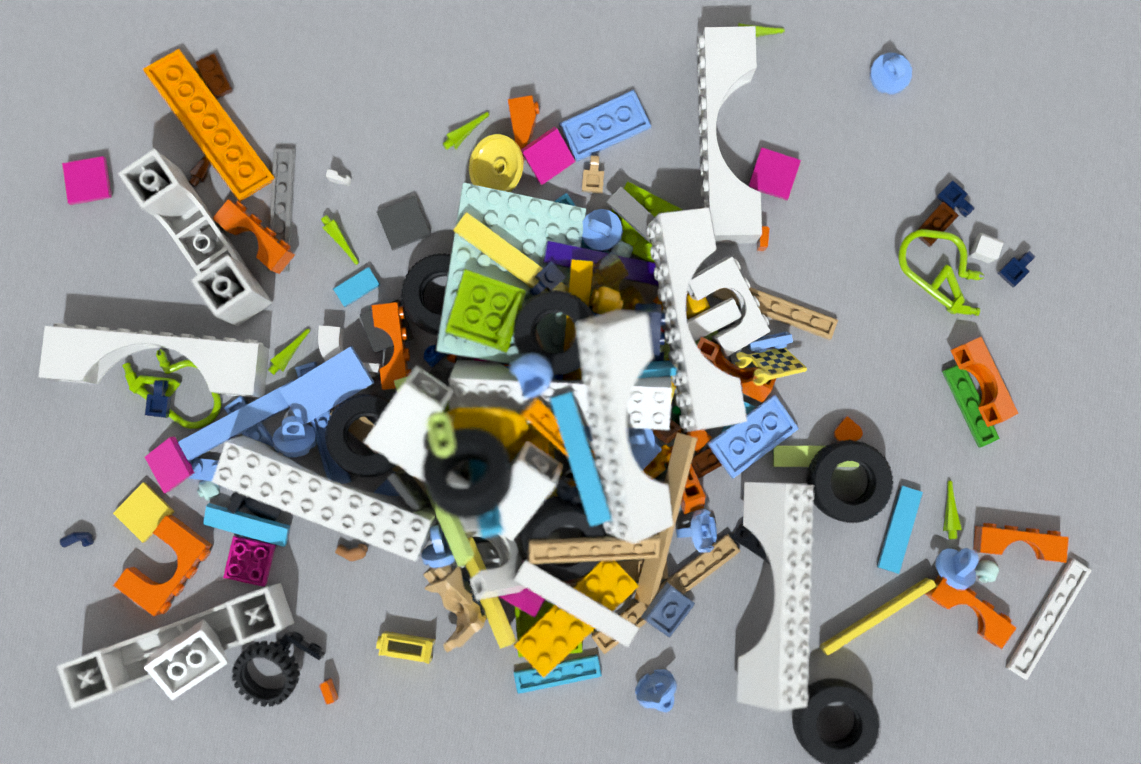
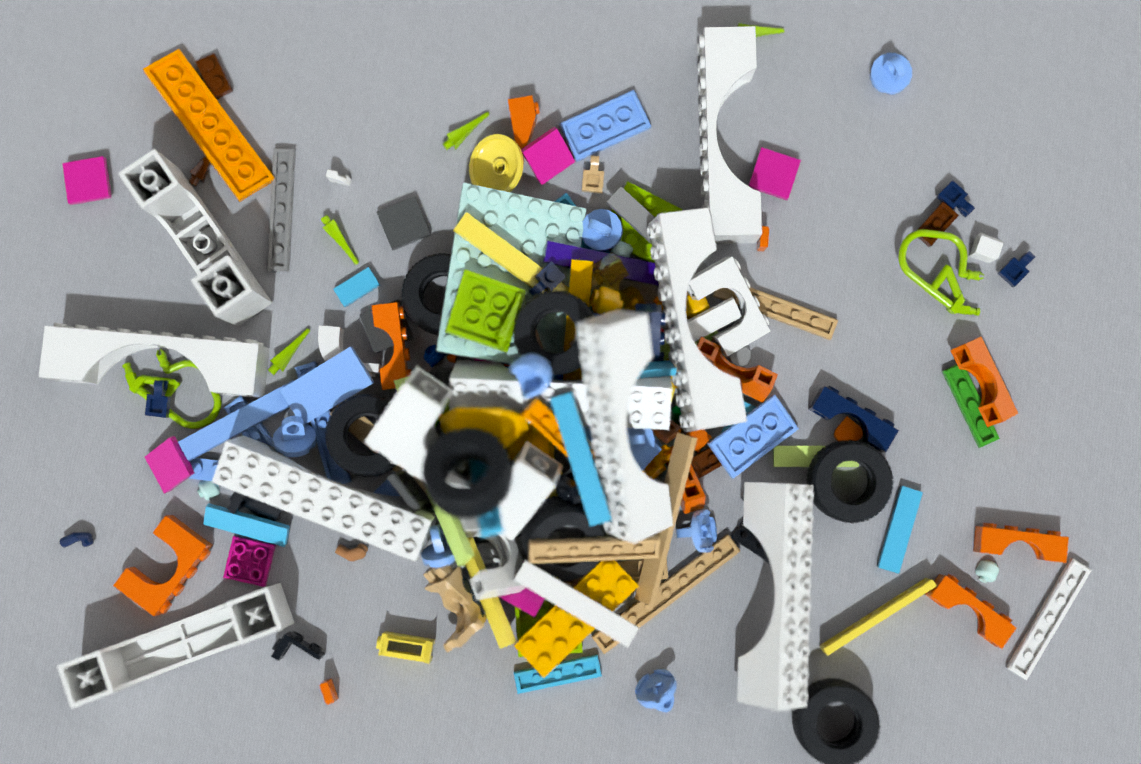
(143, 512): light yellow tile -> none
(187, 659): white slope -> none
(257, 692): black tyre -> none
(271, 251): orange arch -> none
(441, 435): yellowish green plate -> none
(668, 610): sand blue tile -> none
(771, 364): light yellow flag -> none
(776, 340): light blue plate -> none
(875, 431): none -> dark blue arch
(951, 521): lime piece -> none
(958, 567): light blue tile -> none

